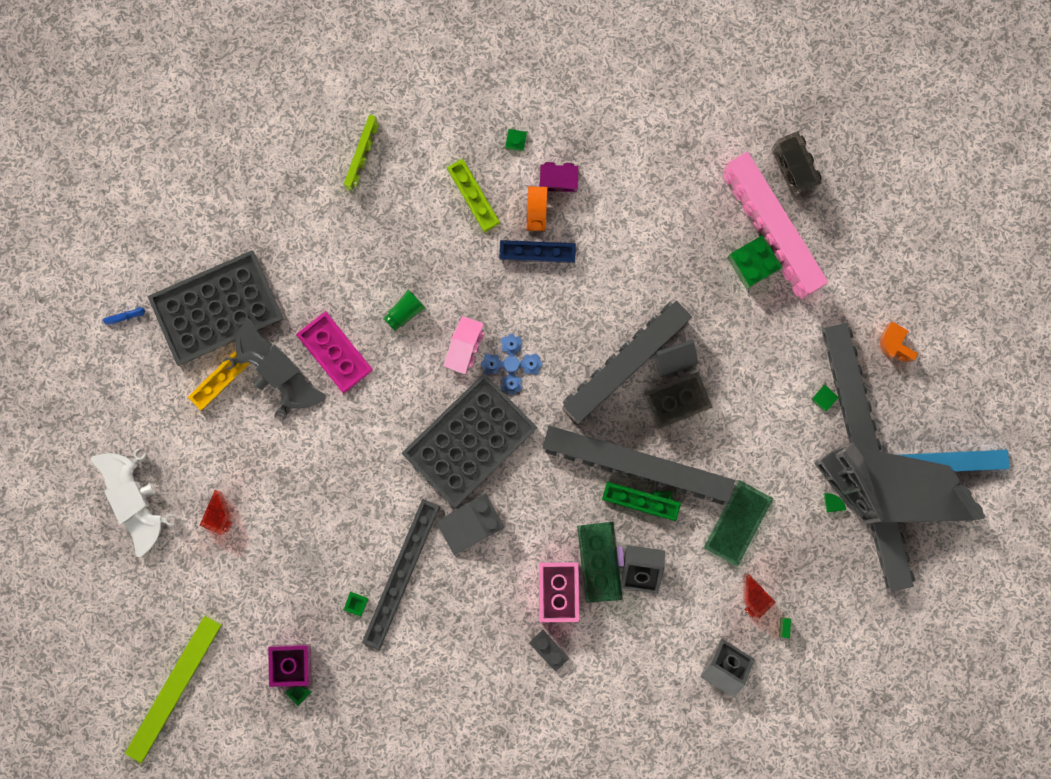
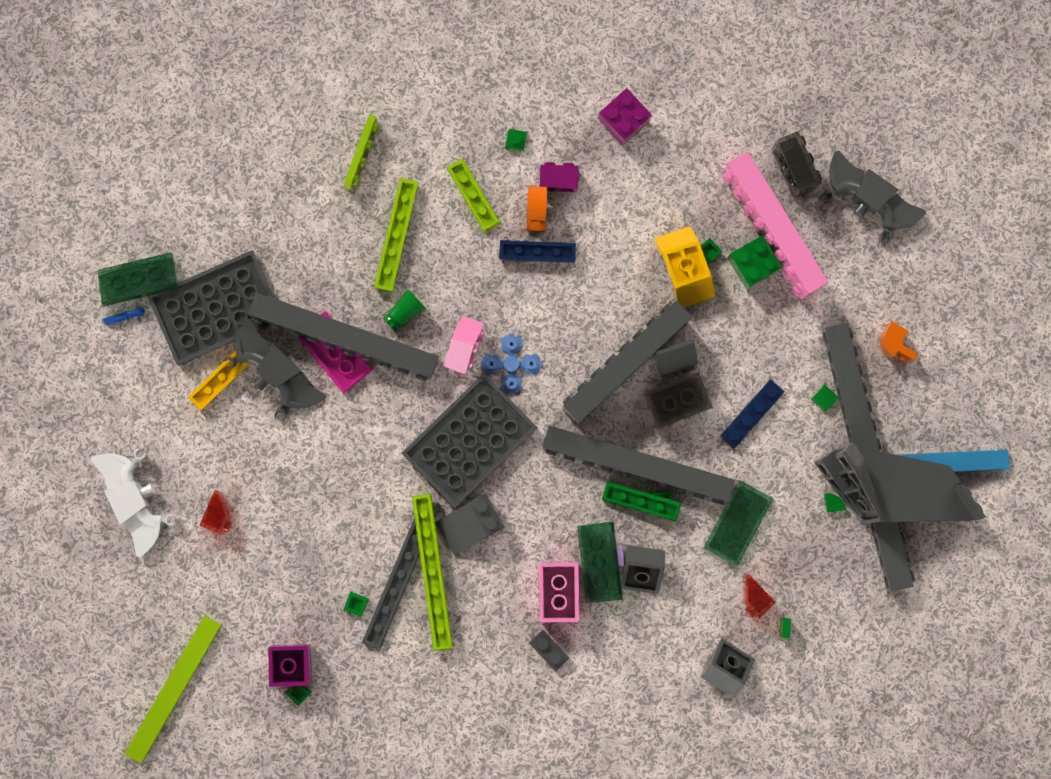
(137, 279): none -> clear green tile
(342, 336): none -> dark grey brick
(396, 235): none -> lime plate
(432, 572): none -> lime tile
(458, 590): none -> clear tile
(624, 116): none -> magenta brick
(686, 266): none -> yellow slope
(710, 250): none -> green tile
(752, 413): none -> dark blue plate
(872, 195): none -> dark grey torso

